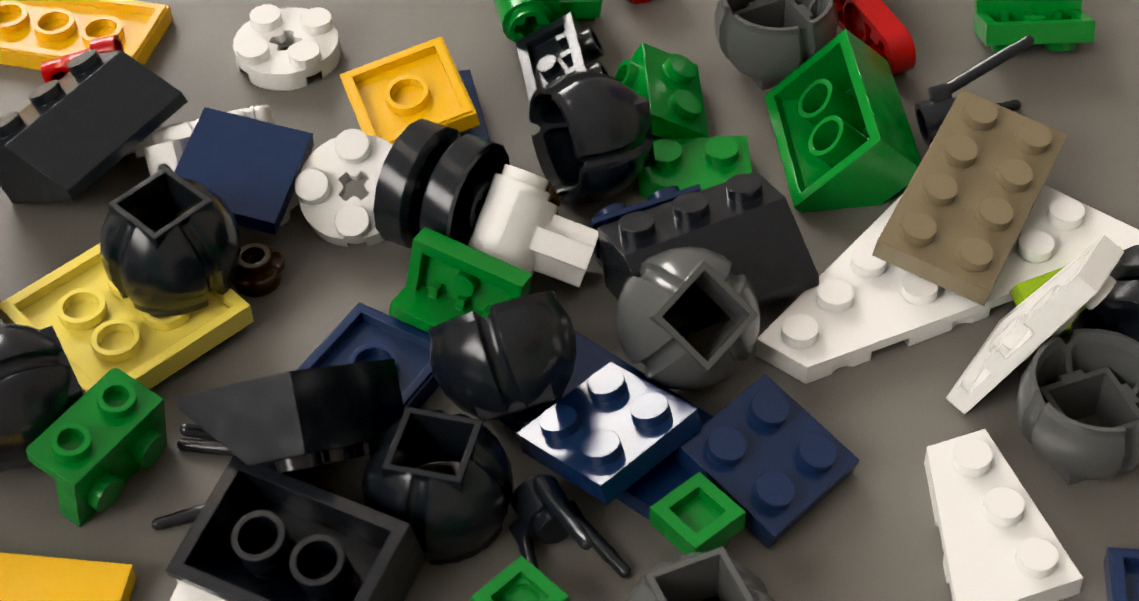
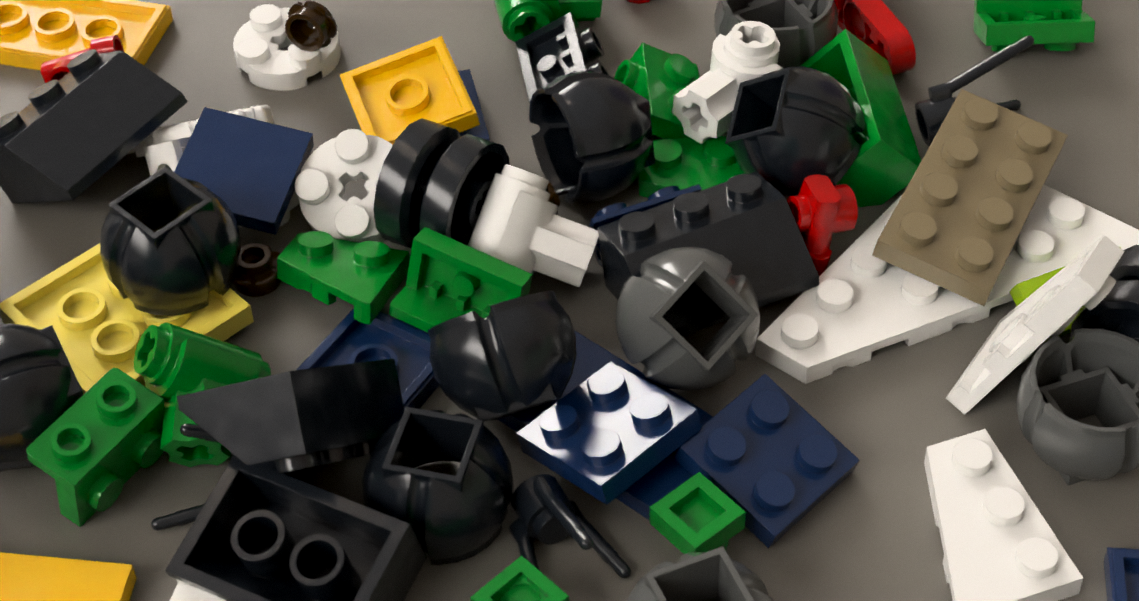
(184, 363): none -> green piece
(310, 26): none -> dark brown plate
(350, 270): none -> green wing
(739, 56): none -> white piece
(794, 127): none -> black piece
(820, 212): none -> red plate

